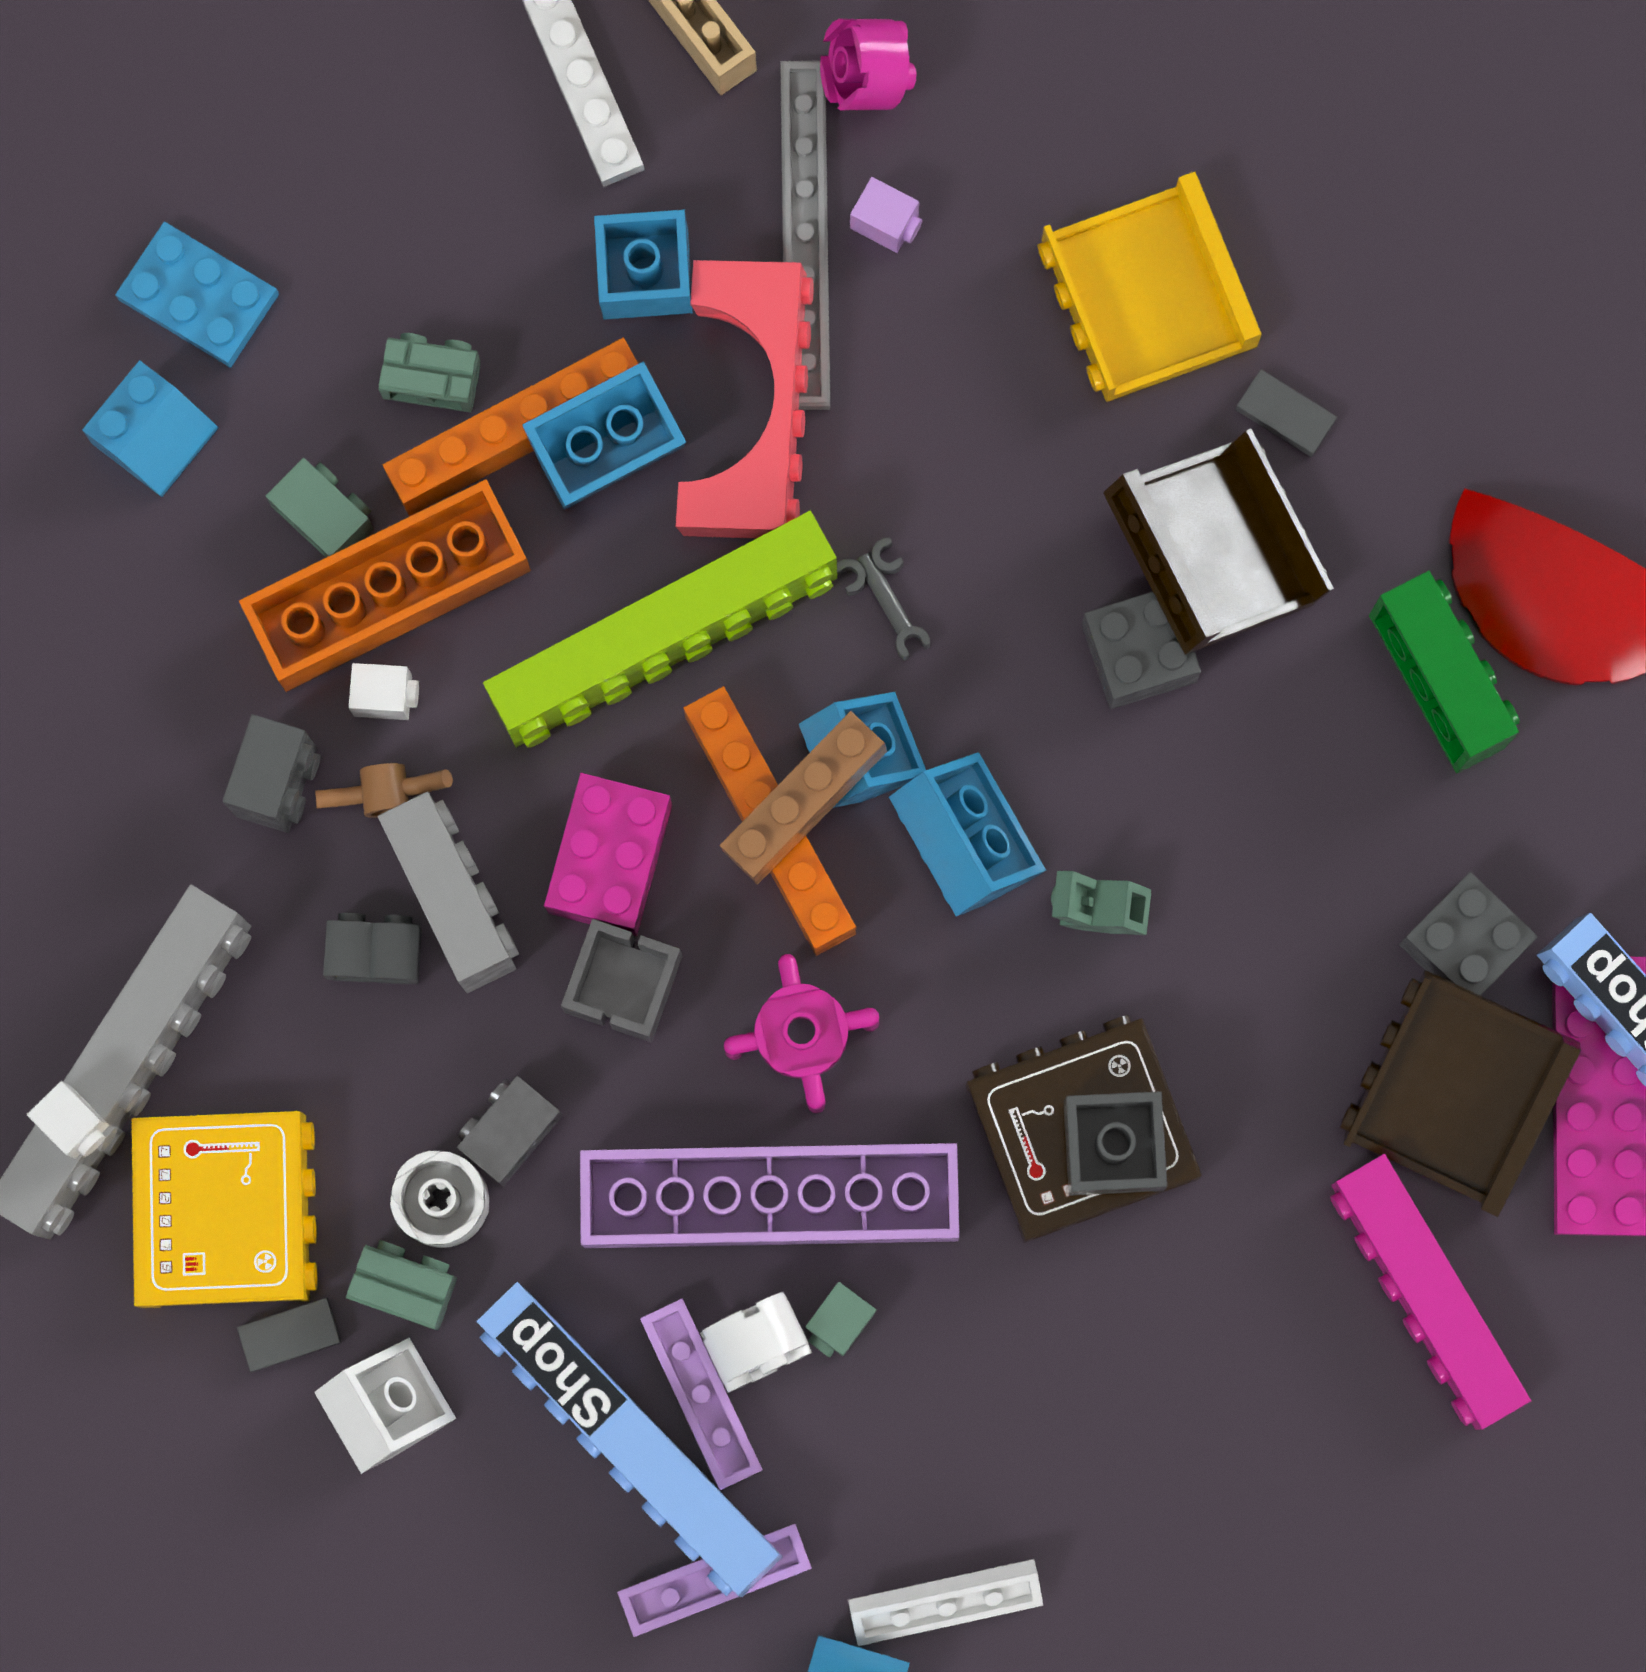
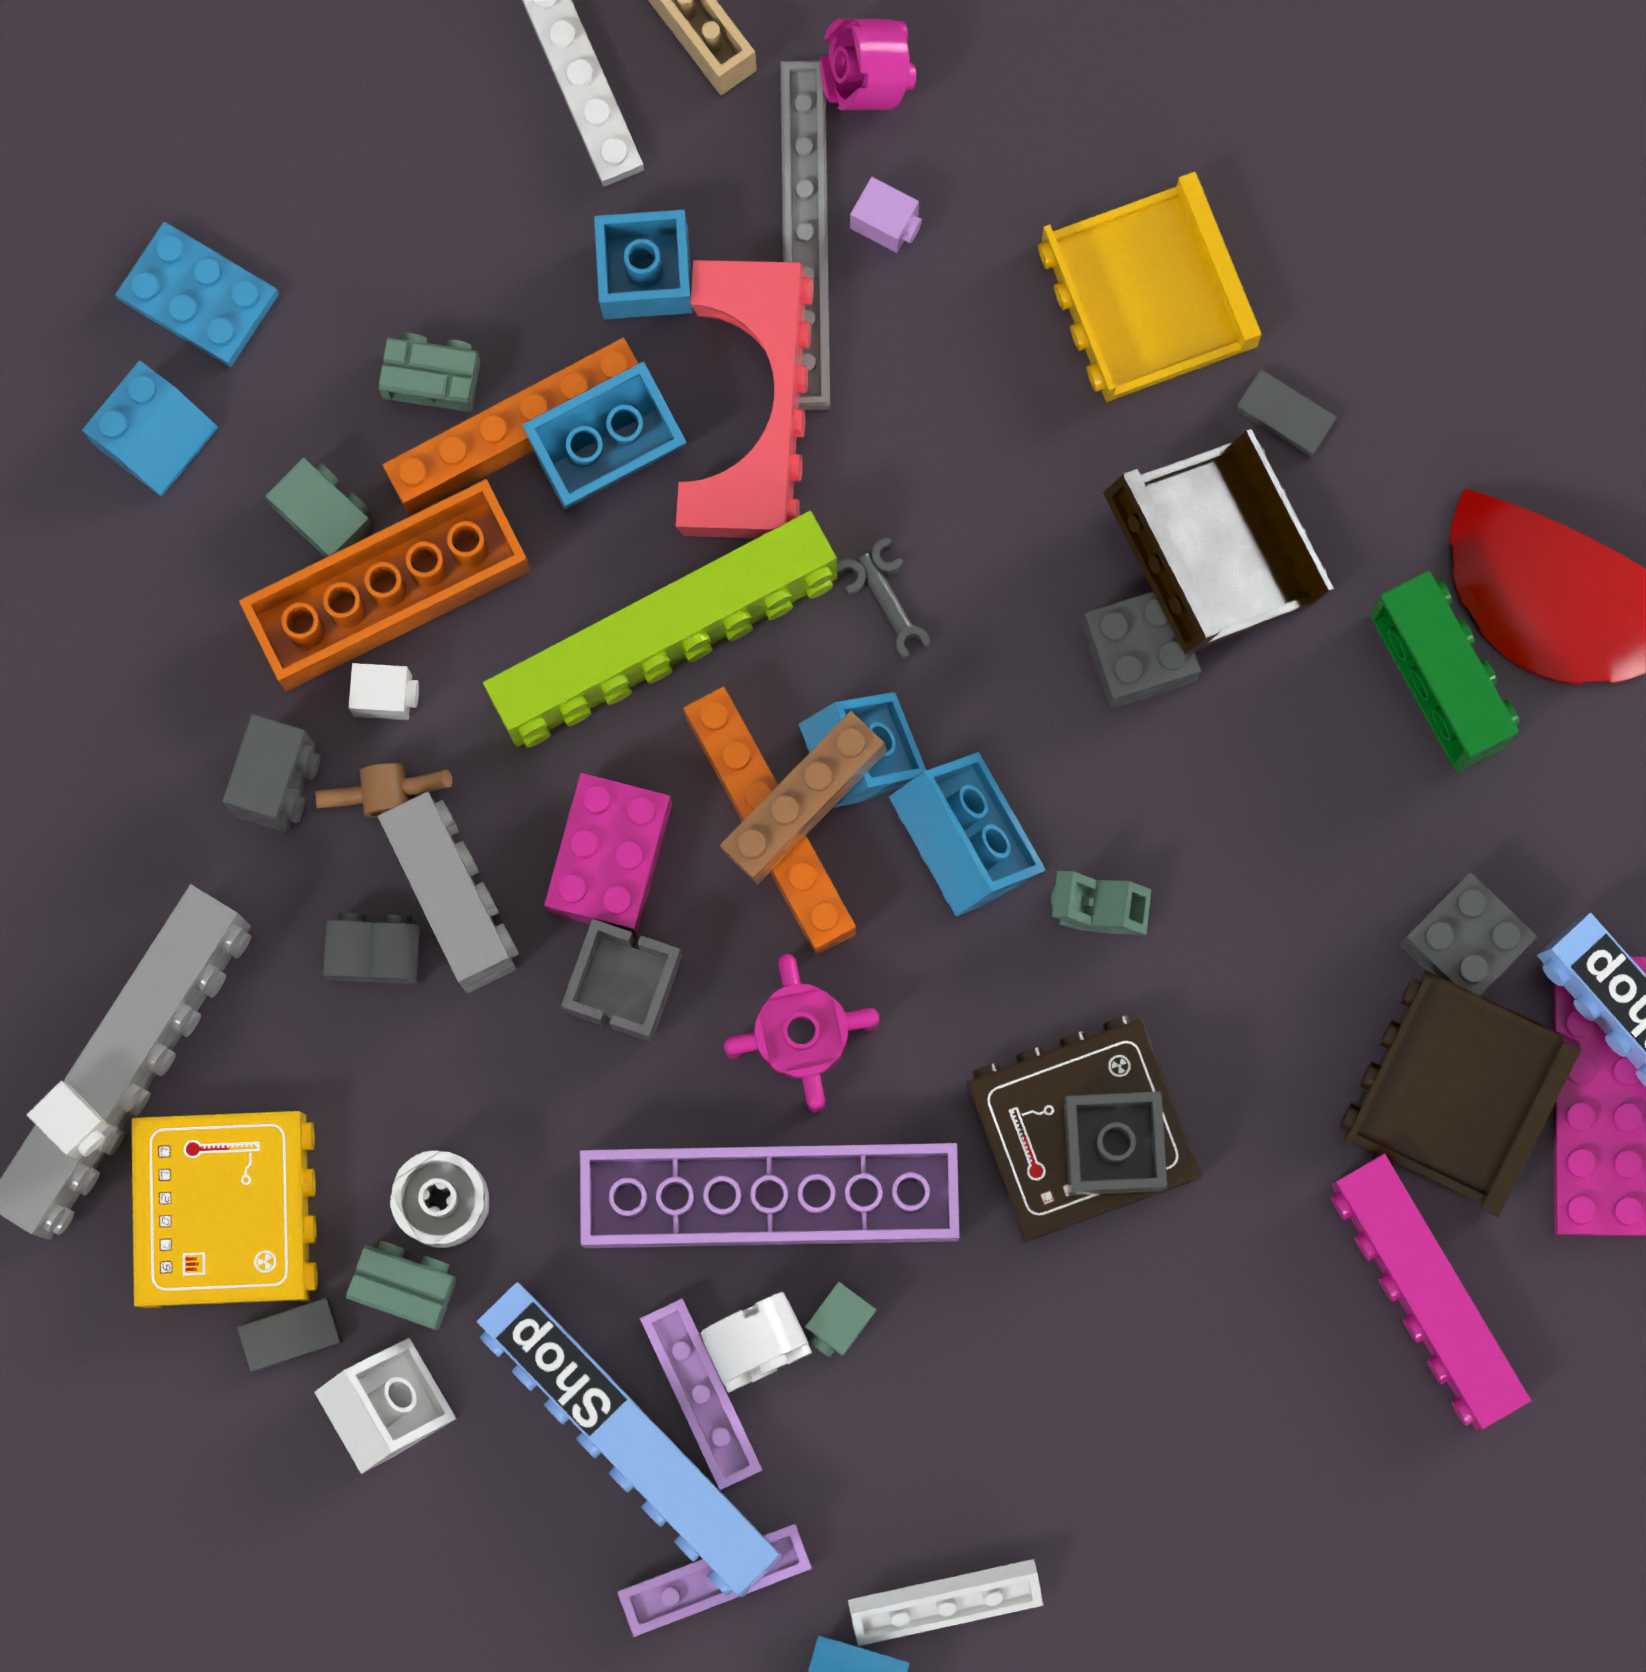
(508, 1129): flat silver brick -> none

